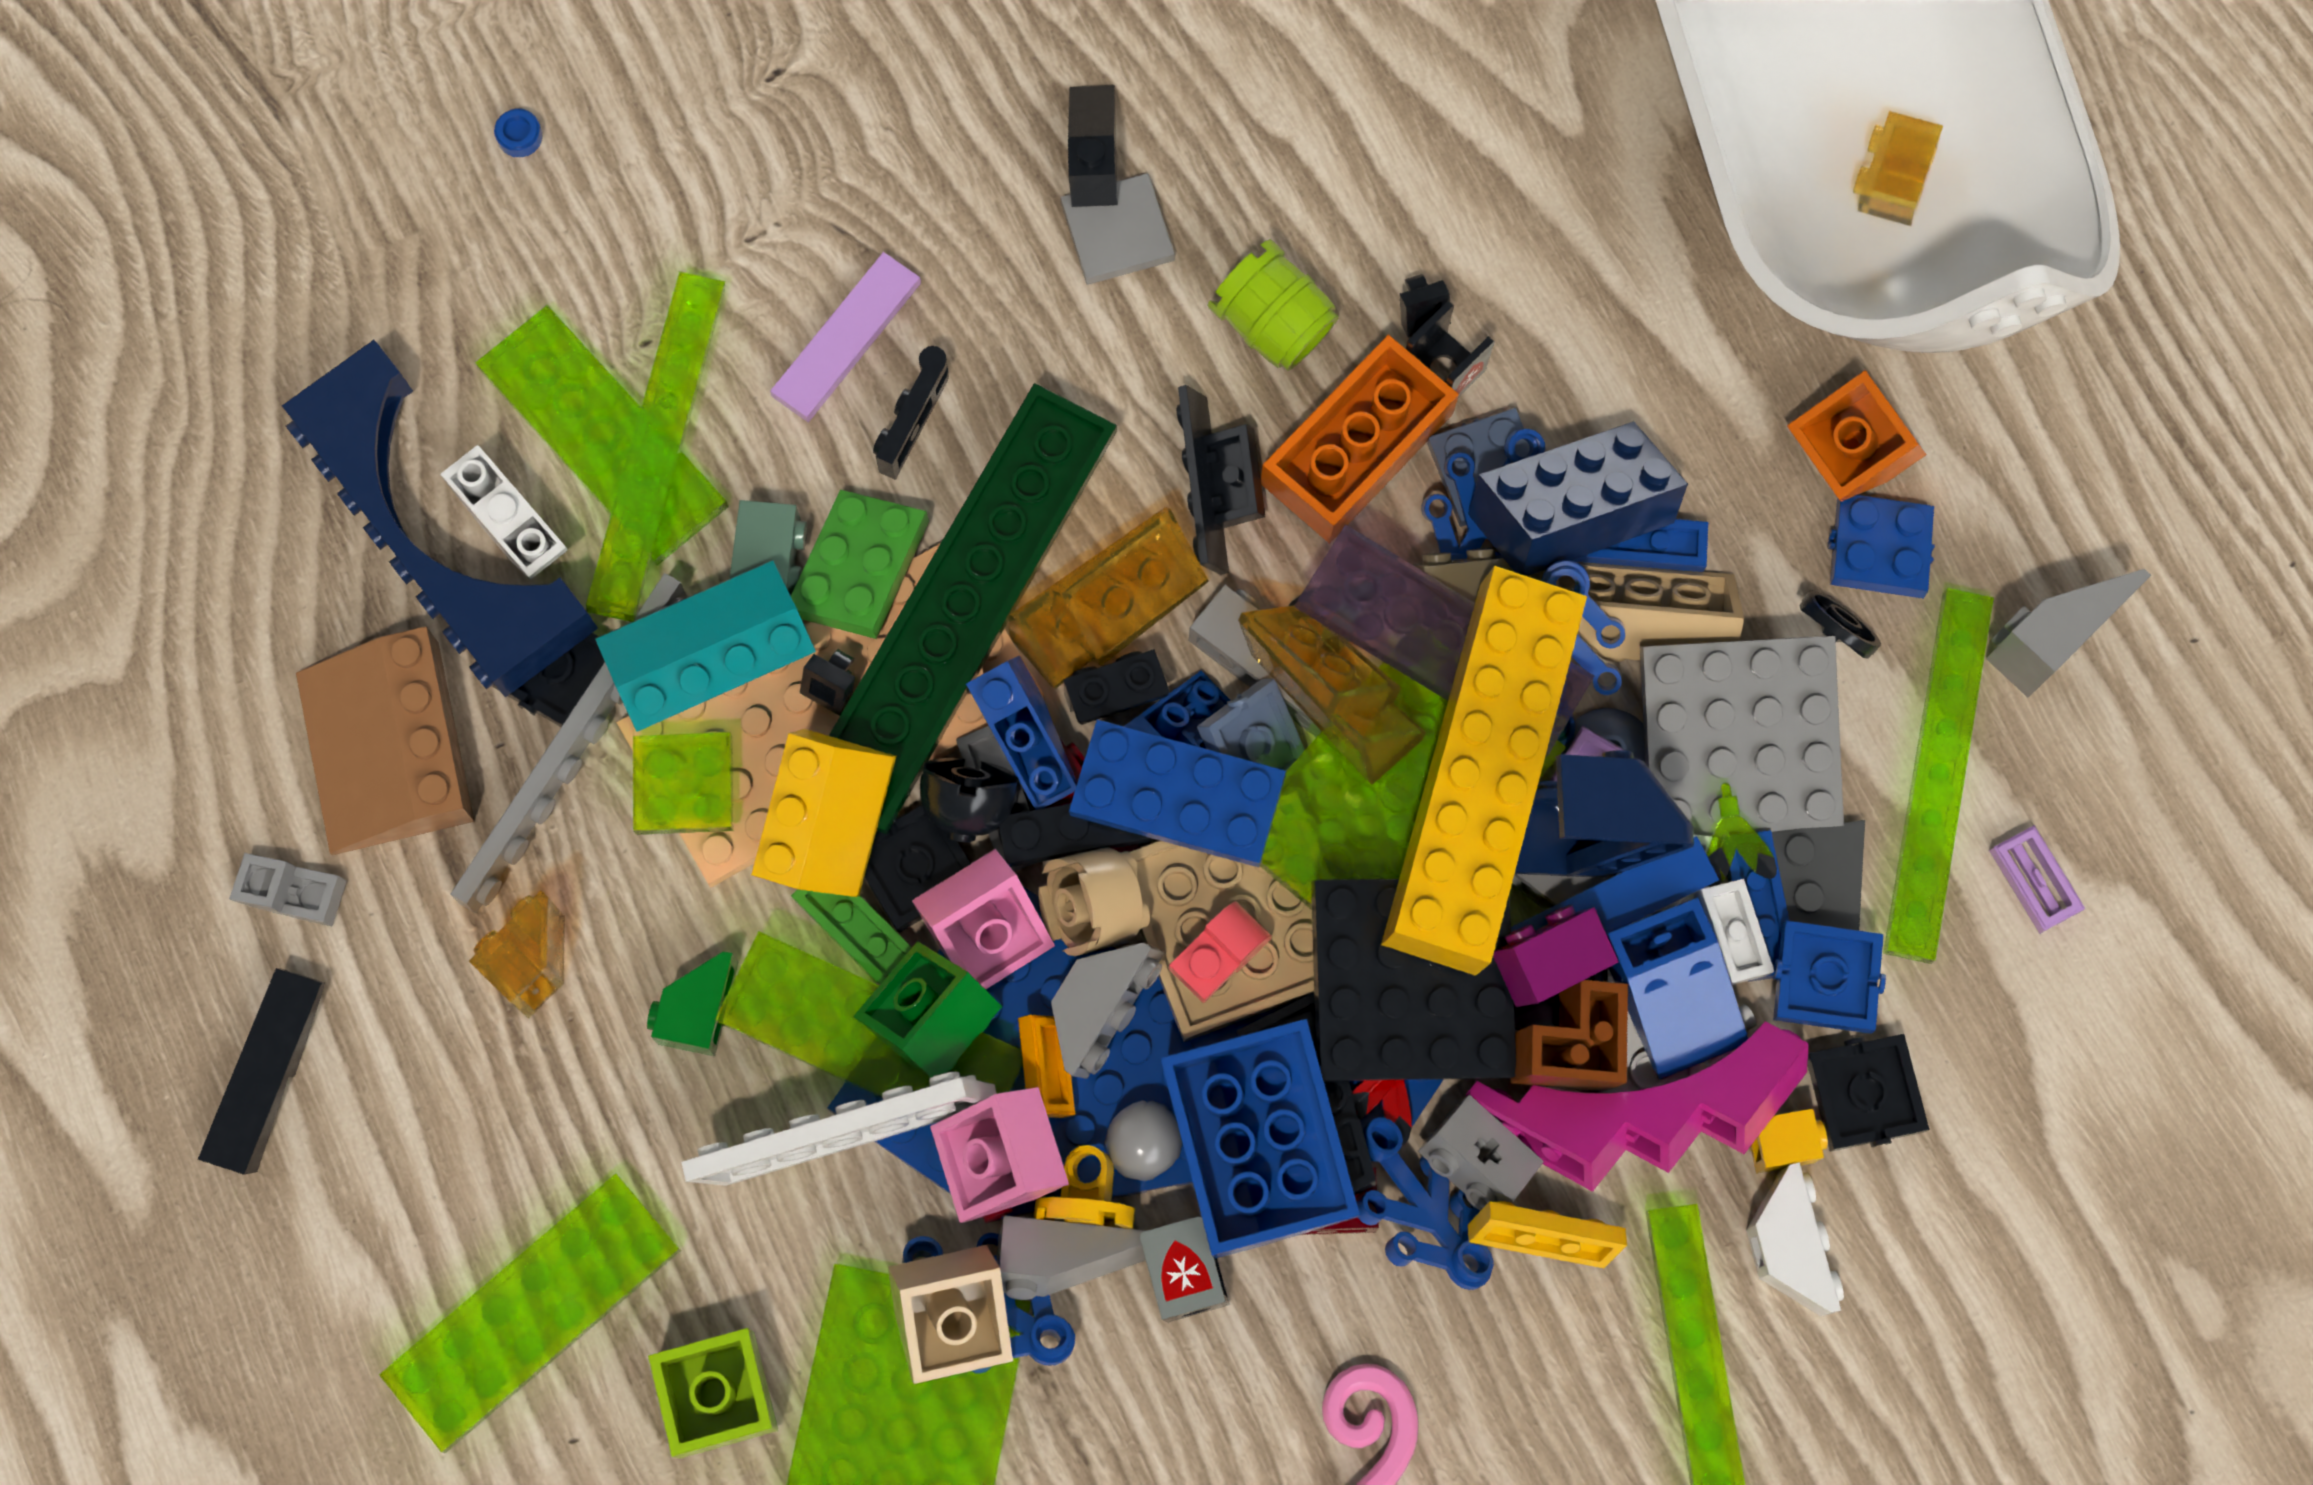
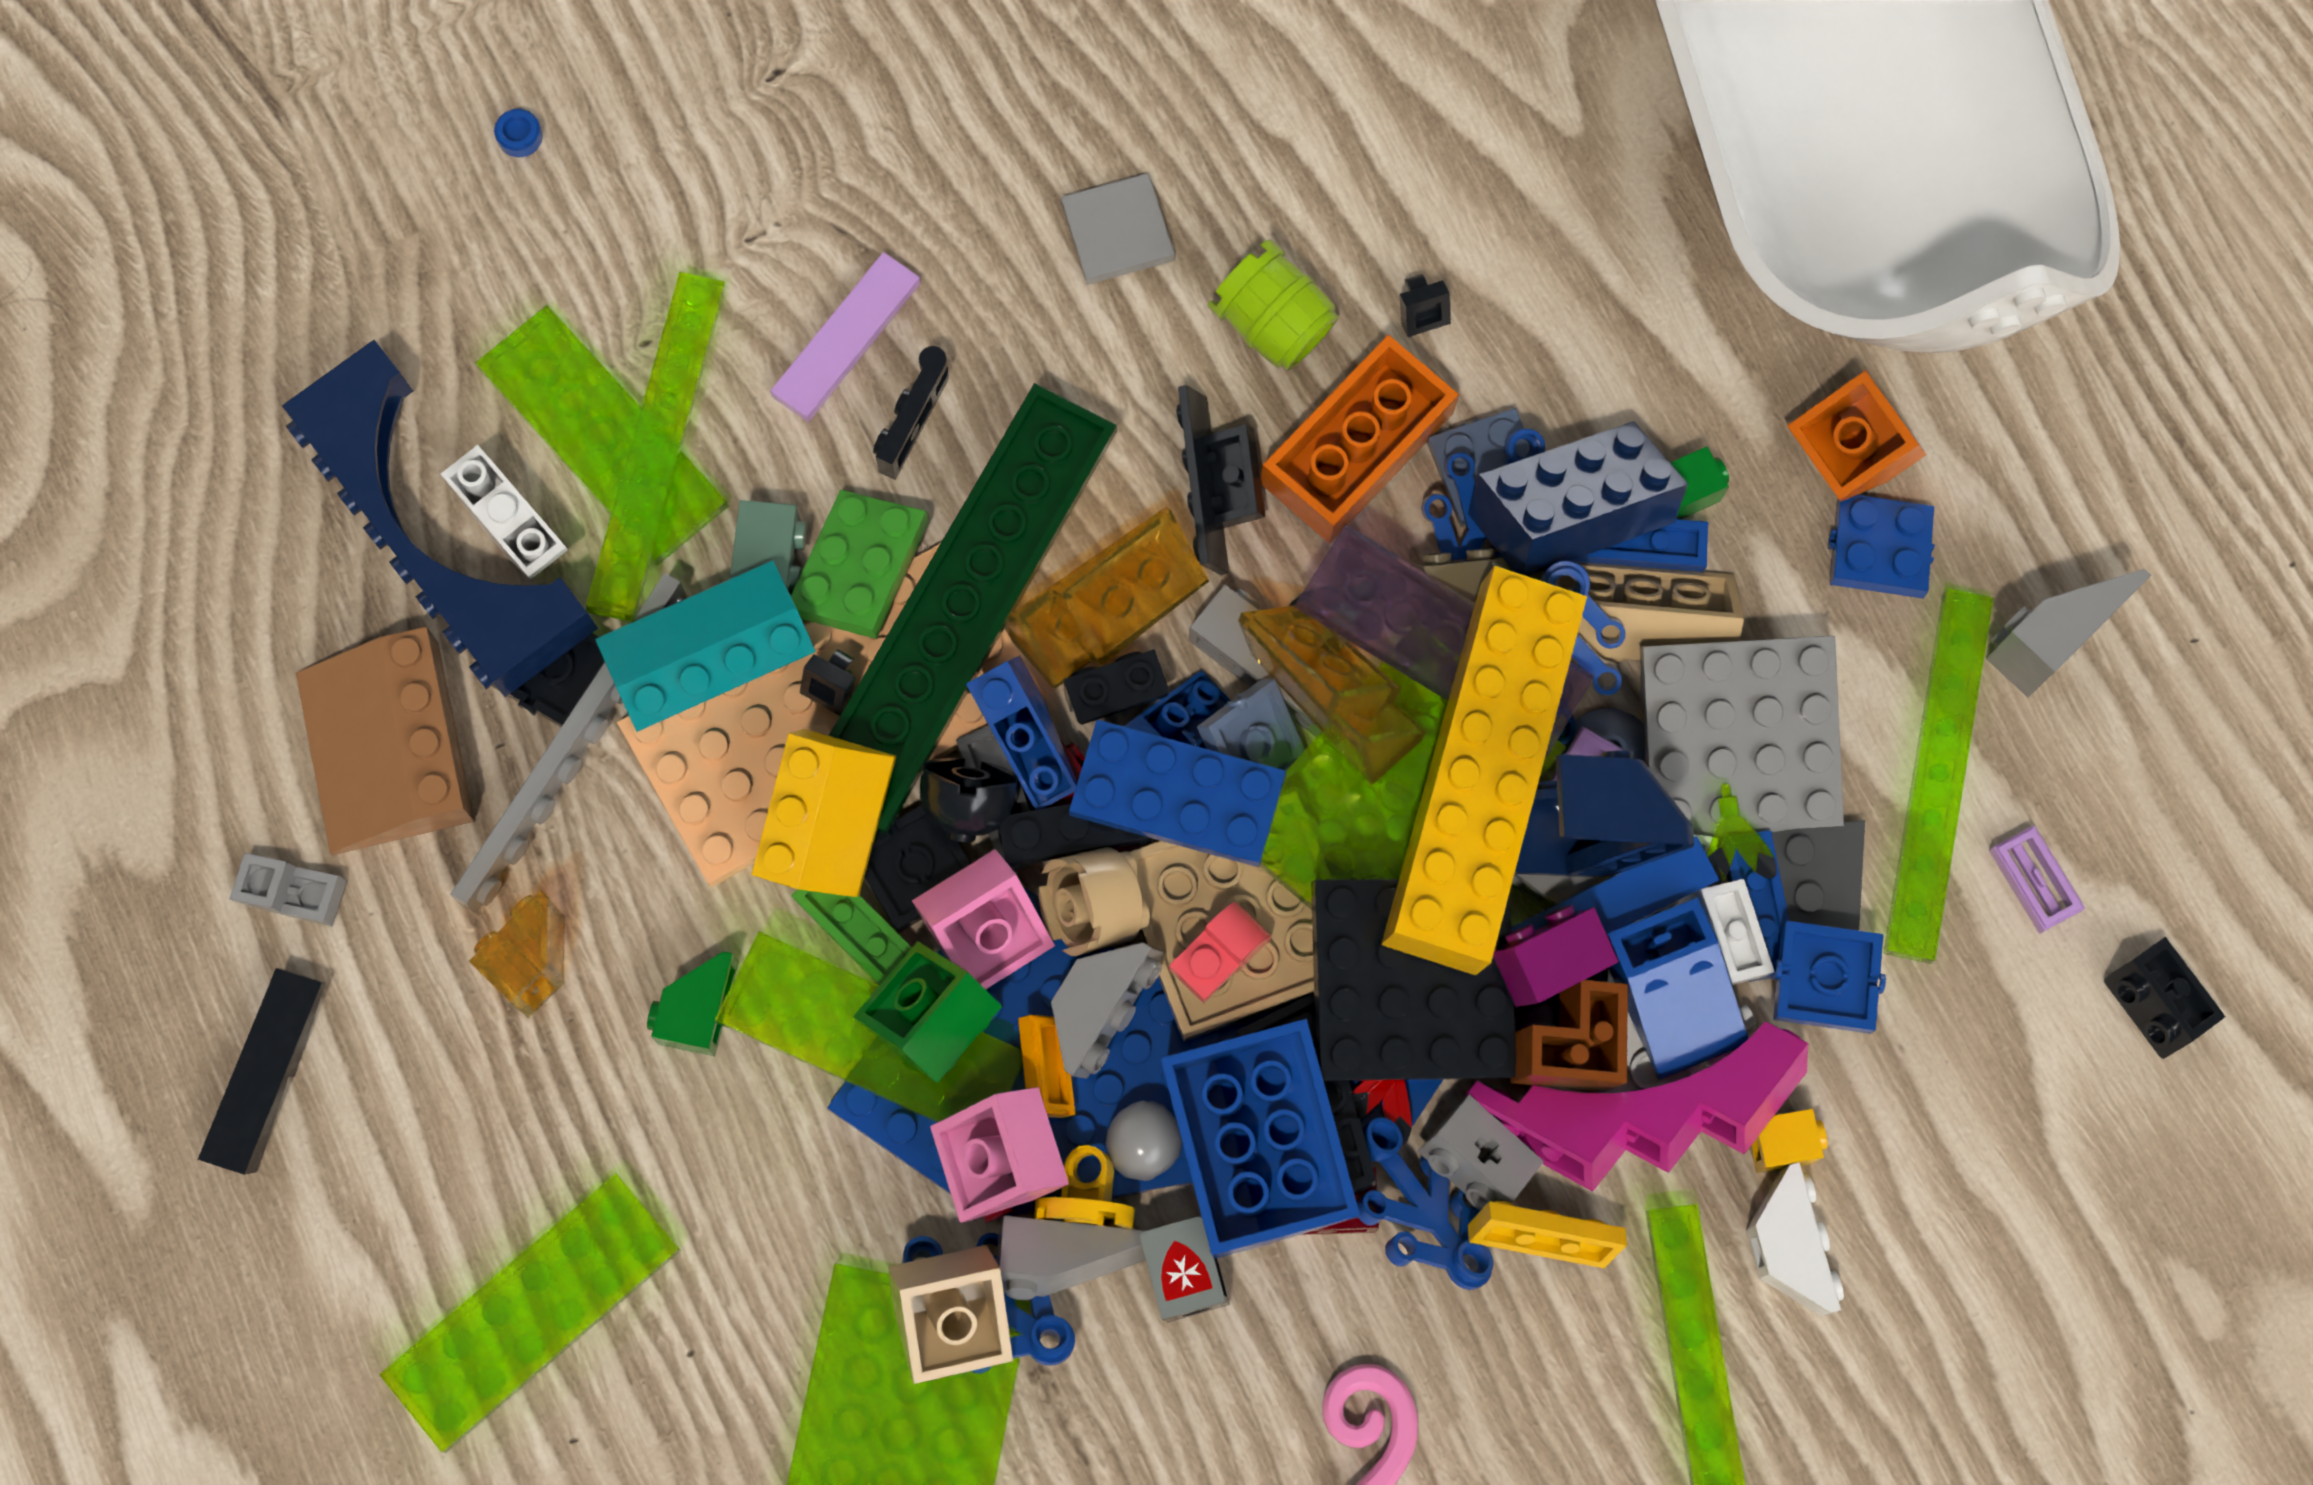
(683, 783): clear neon green plate -> none
(713, 1393): lime brick -> none
(851, 1127): white plate -> none
(1092, 146): black slope -> none
(1434, 342): black piece -> none
(1705, 478): none -> green brick
(1841, 623): black wheel -> none
(1867, 1092): black plate -> none
(1898, 168): clear yellow brick -> none
(2164, 998): none -> black bracket

